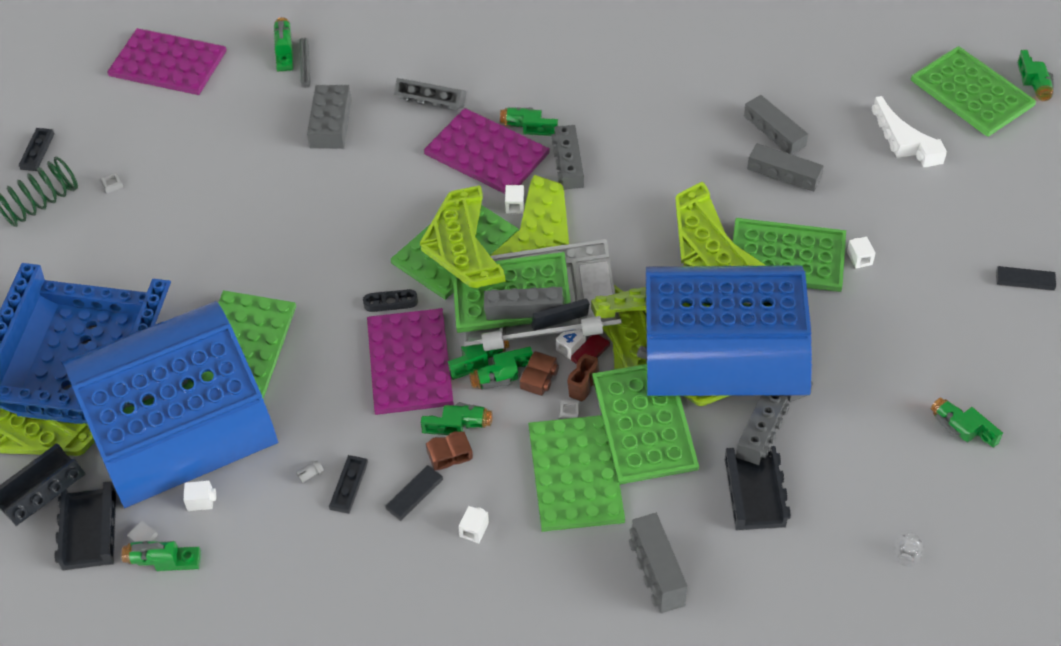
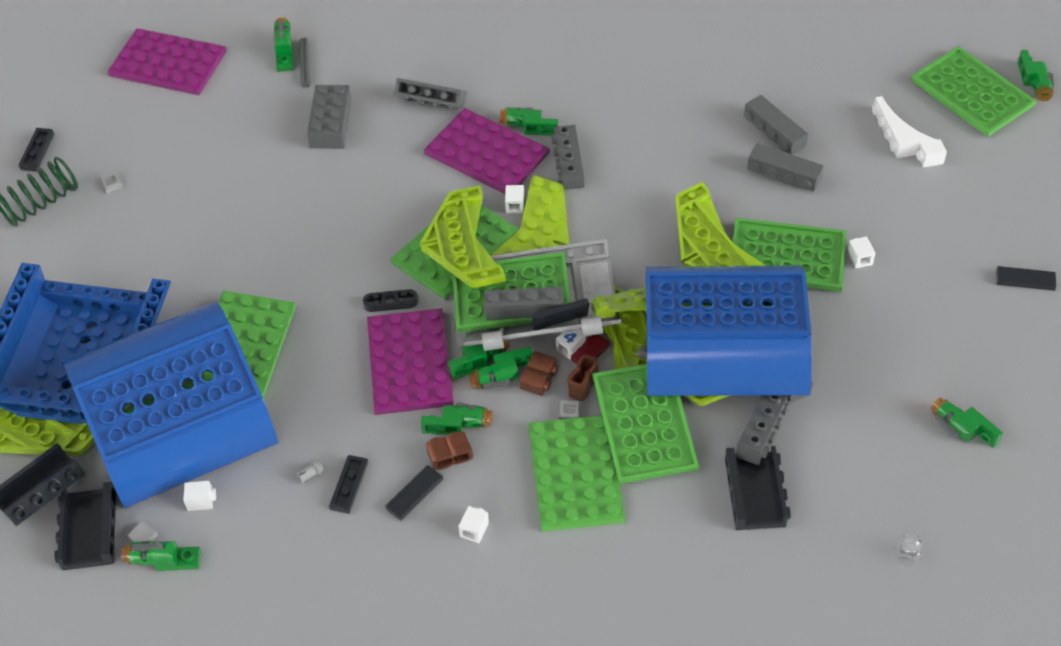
(658, 563): dark grey brick -> none

